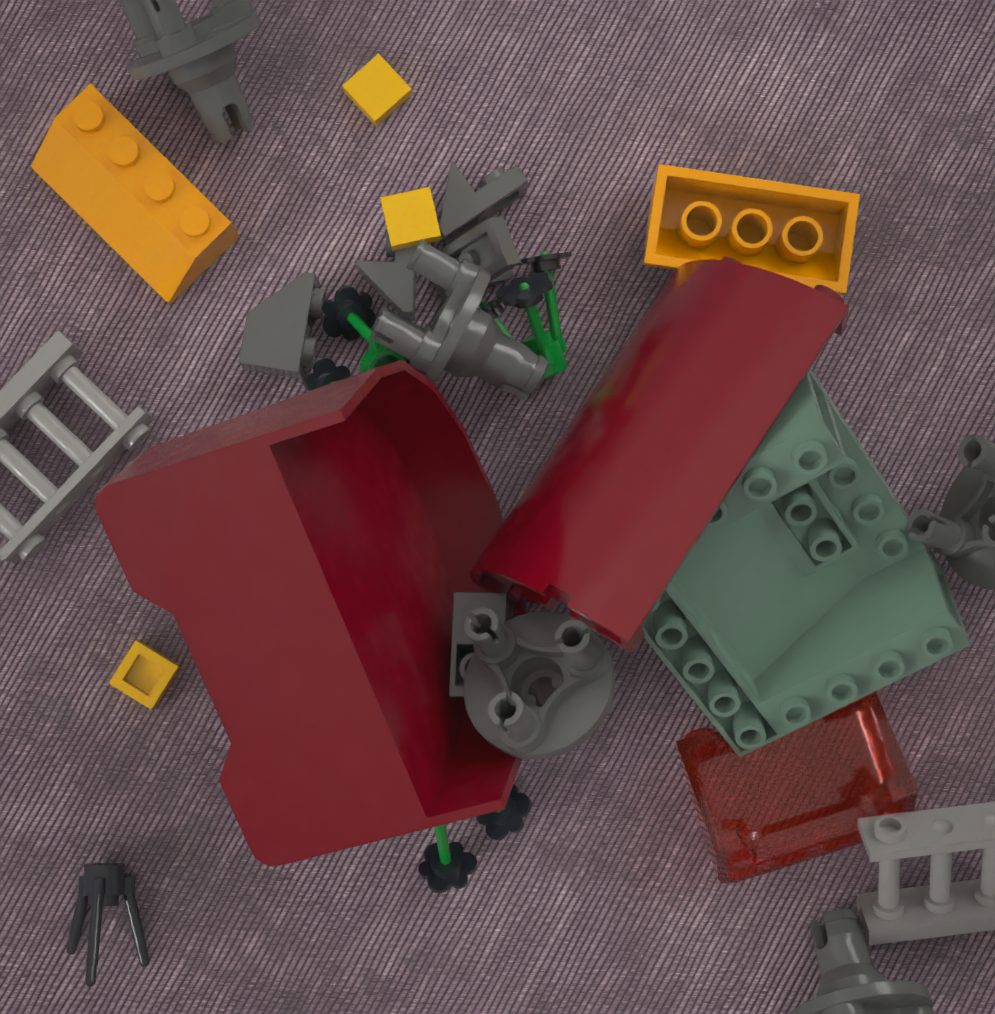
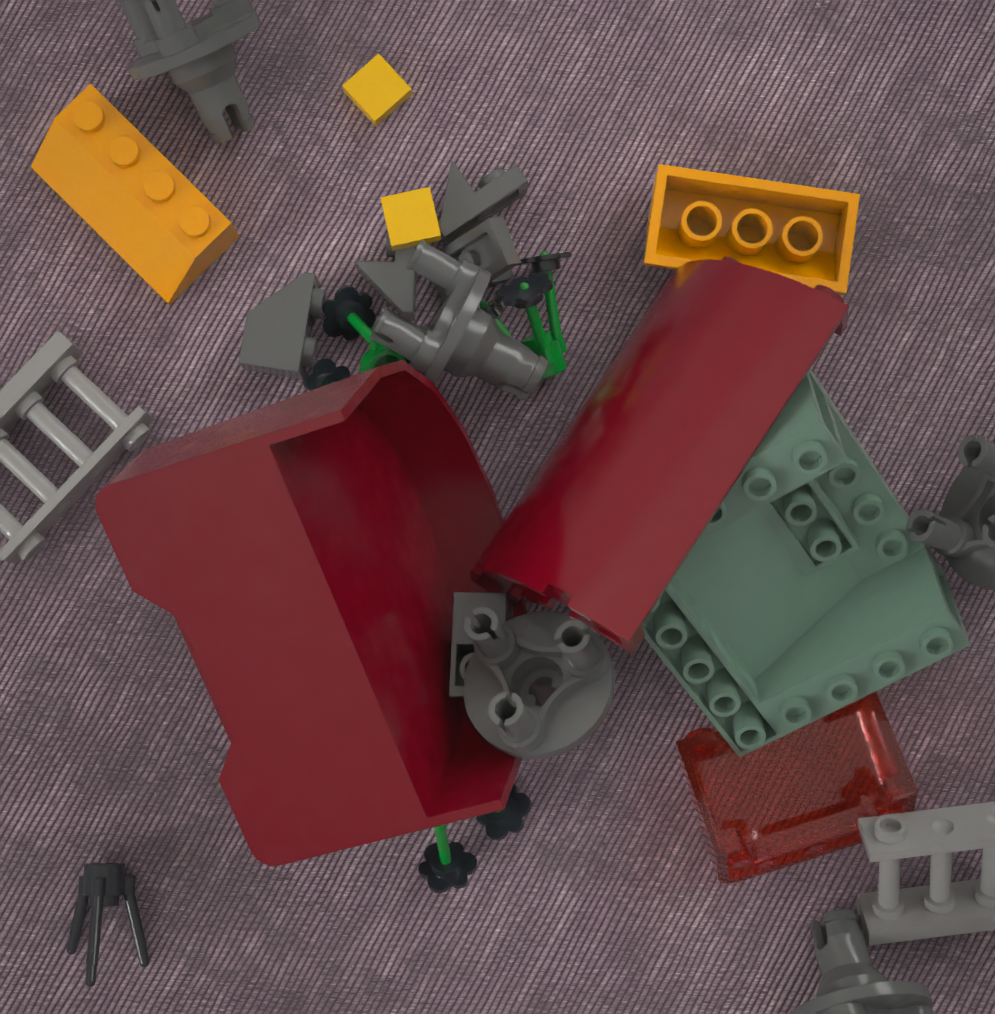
(145, 674): yellow tile -> none

